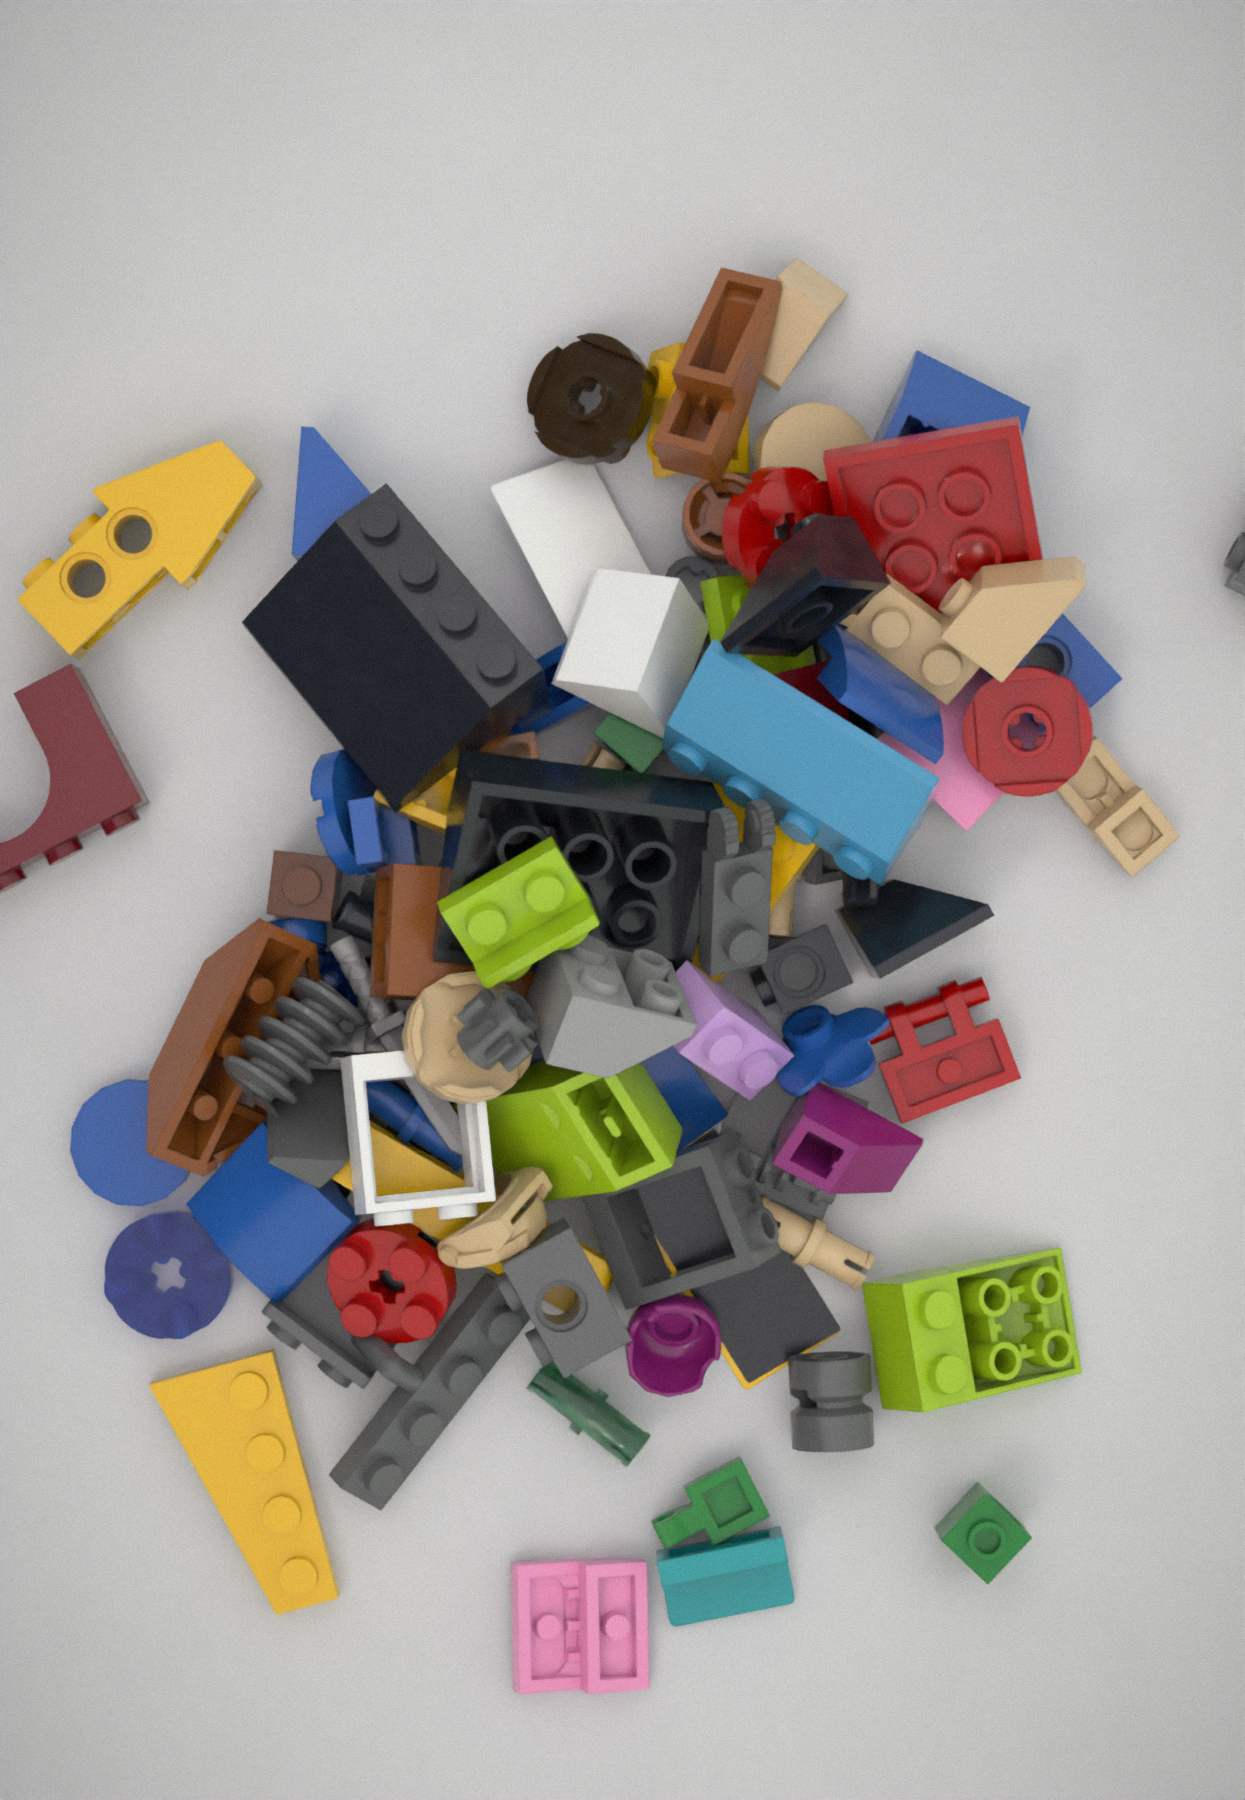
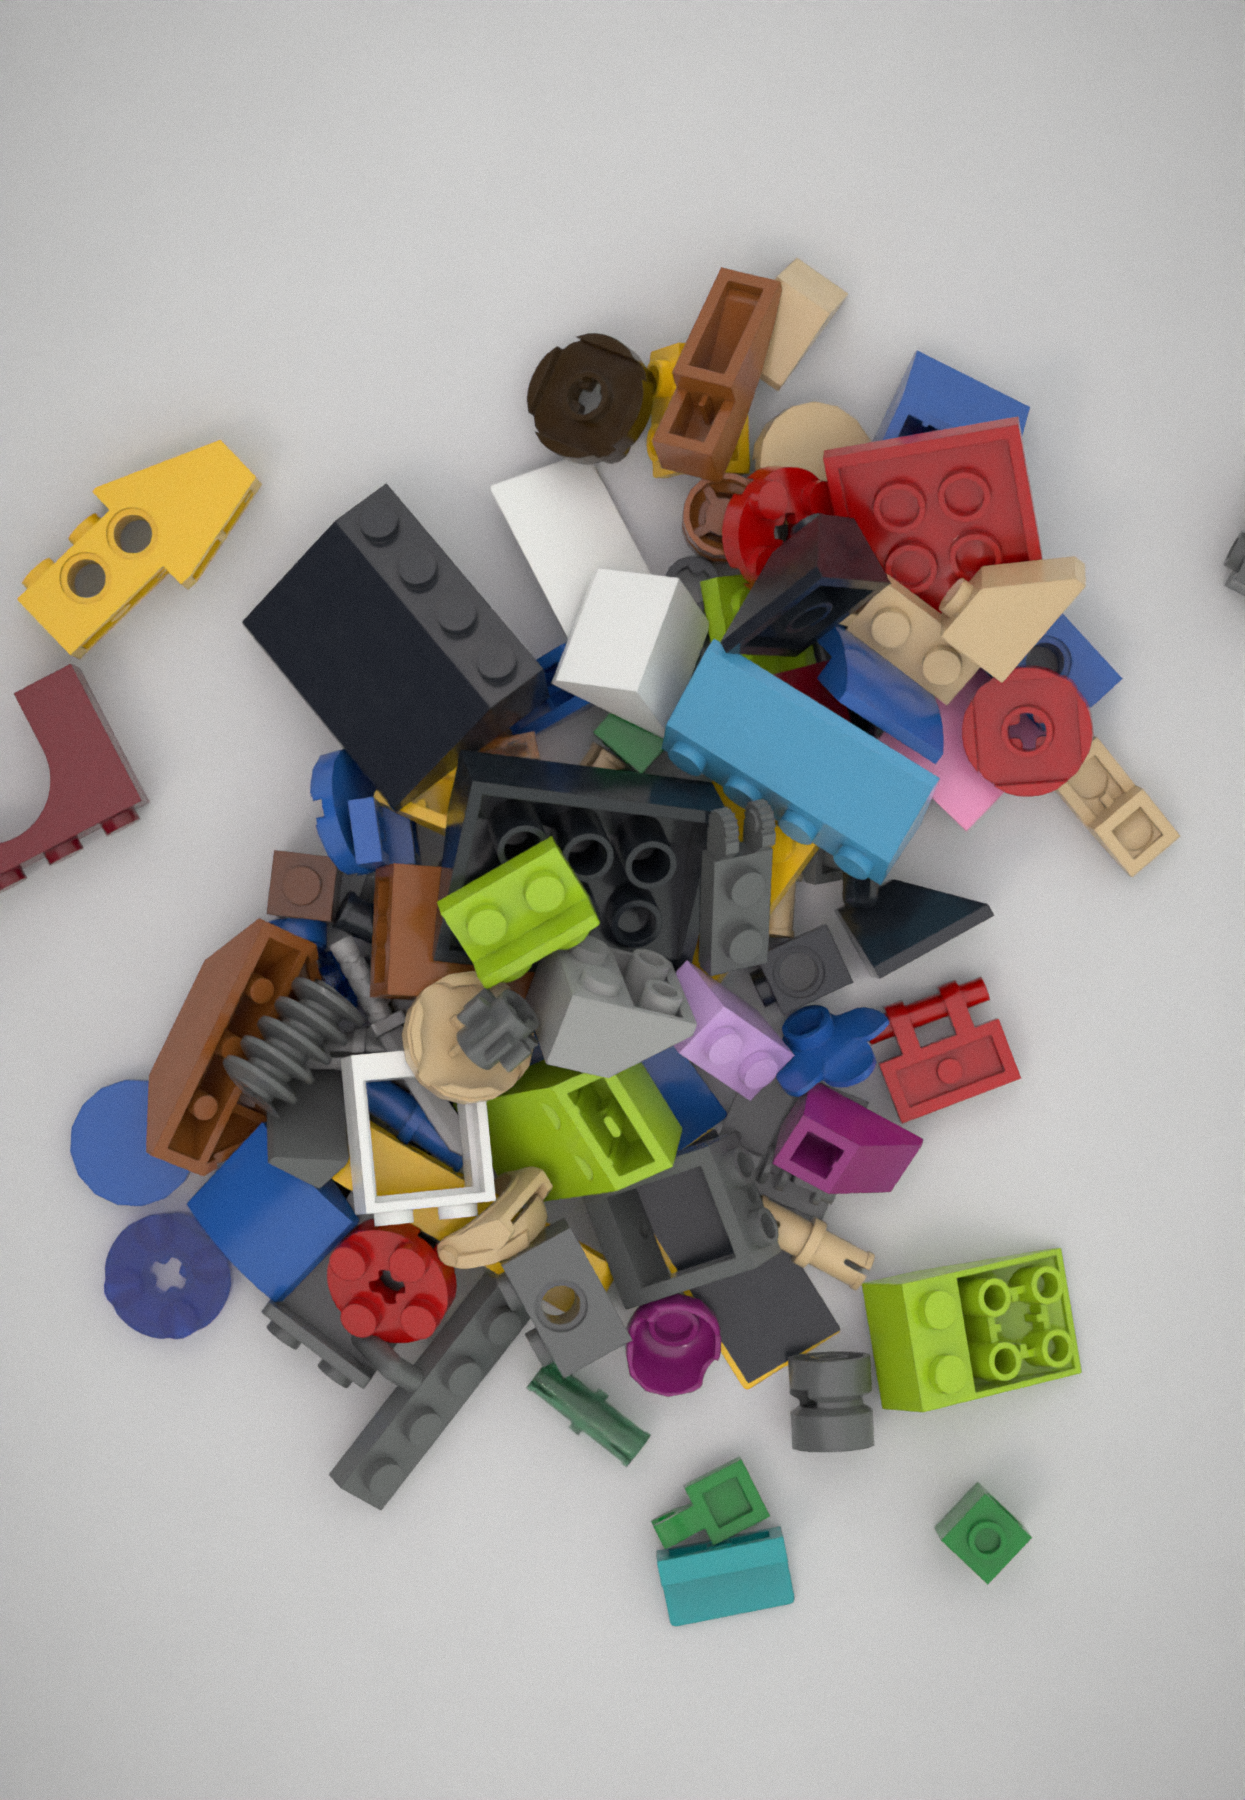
(252, 1464): yellow wing -> none
(323, 490): blue slope -> none
(580, 1625): bright pink slope -> none

